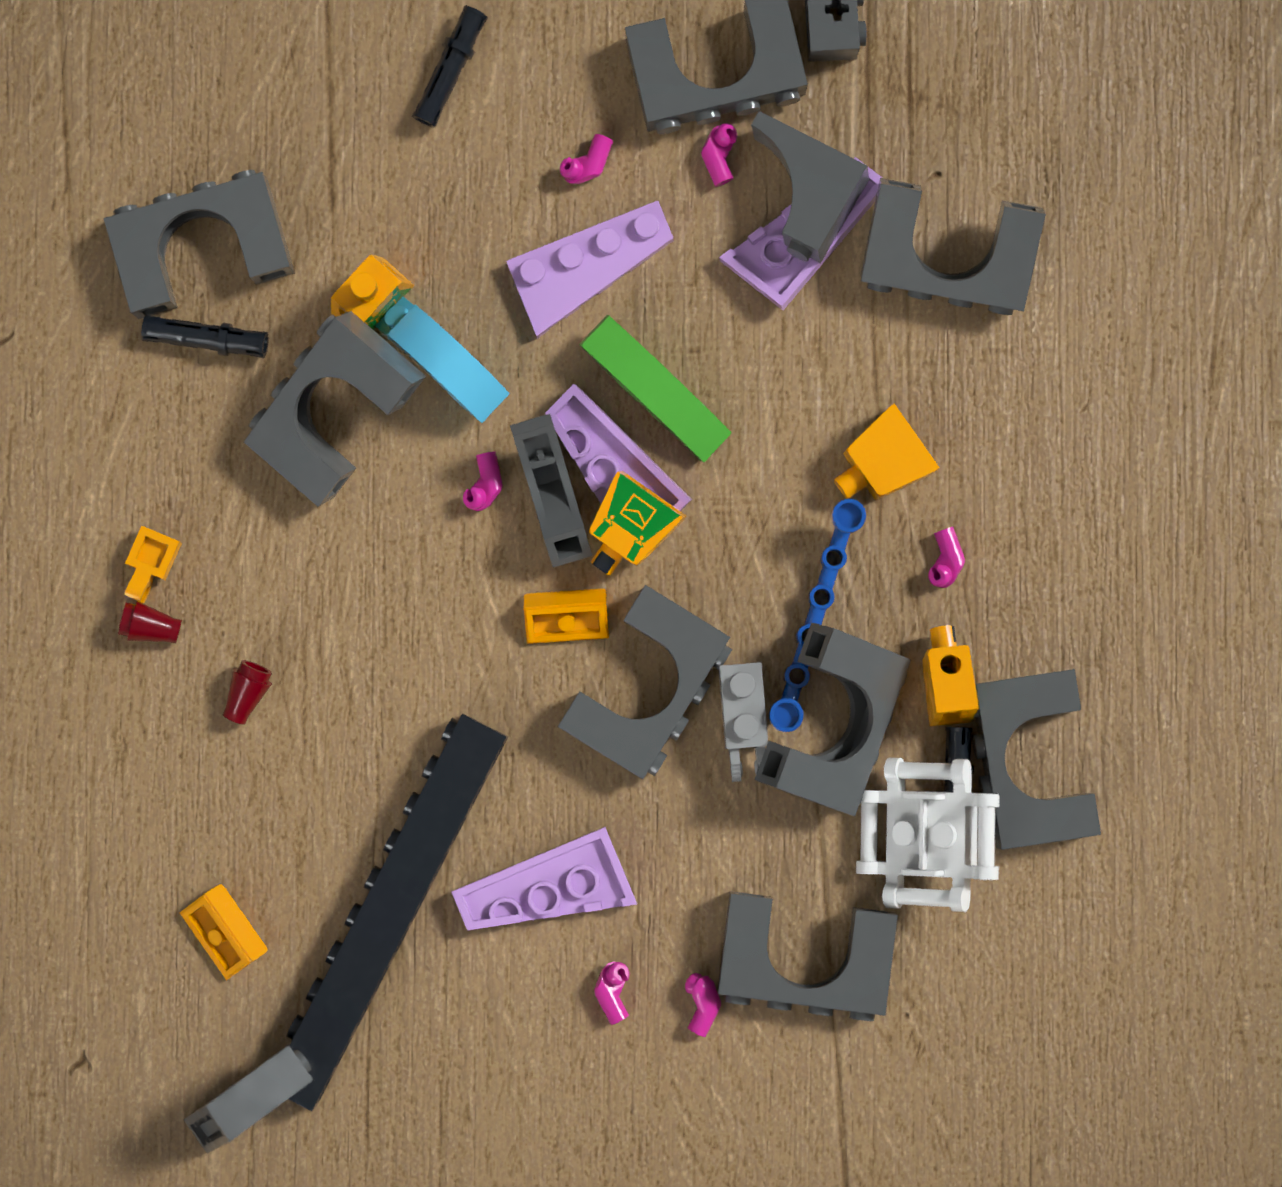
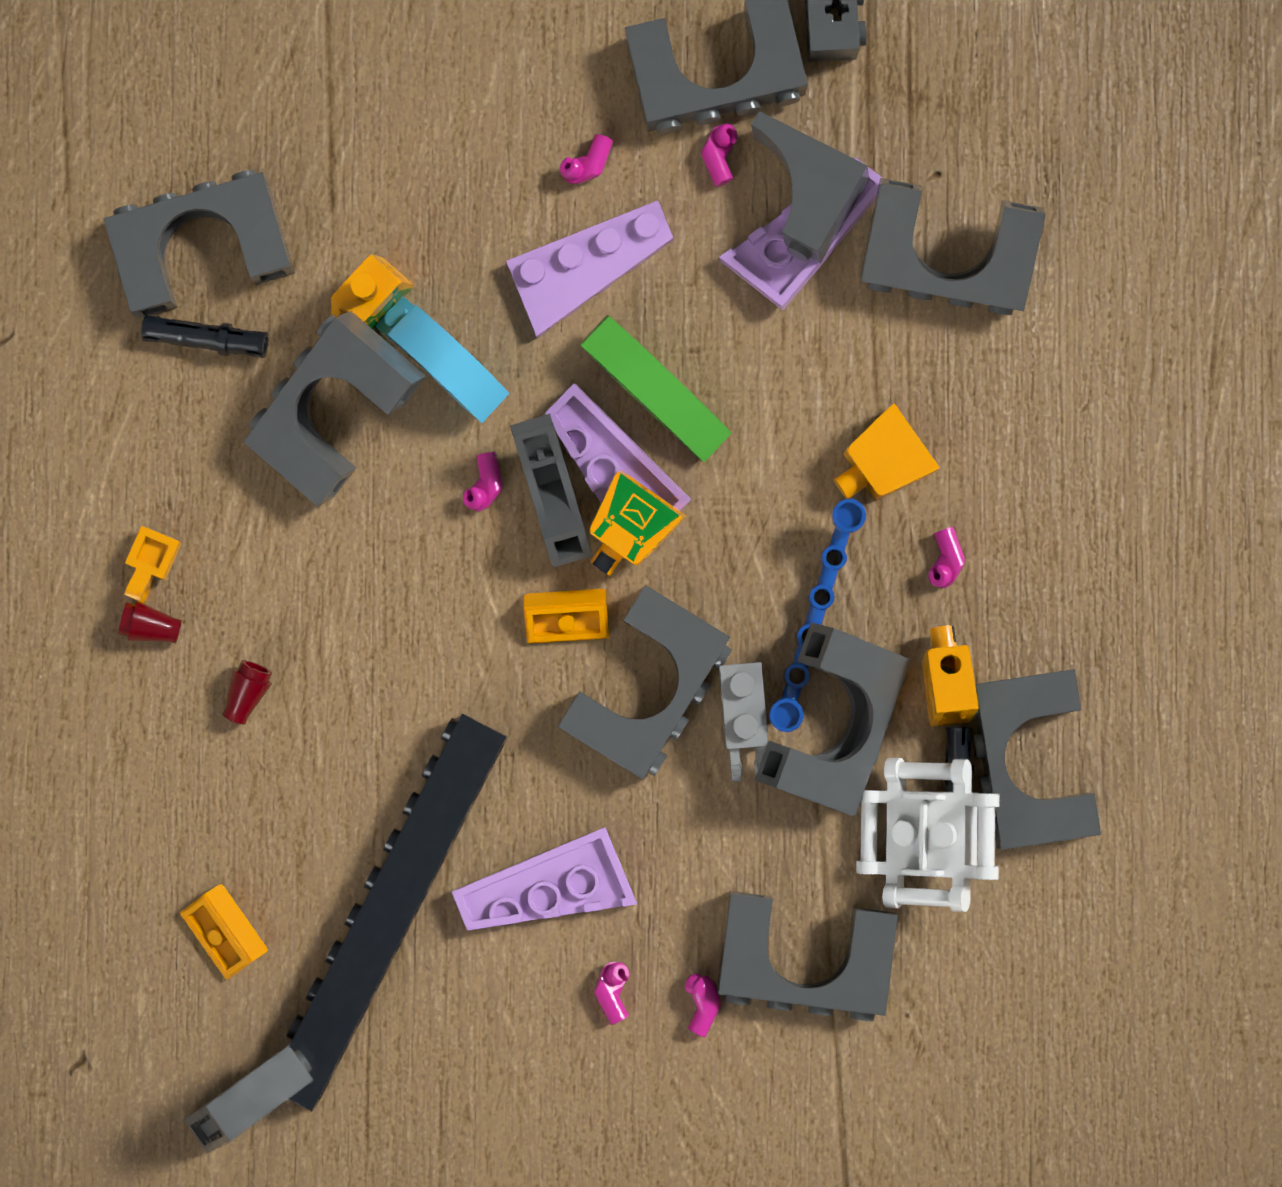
(457, 50): black pin -> none

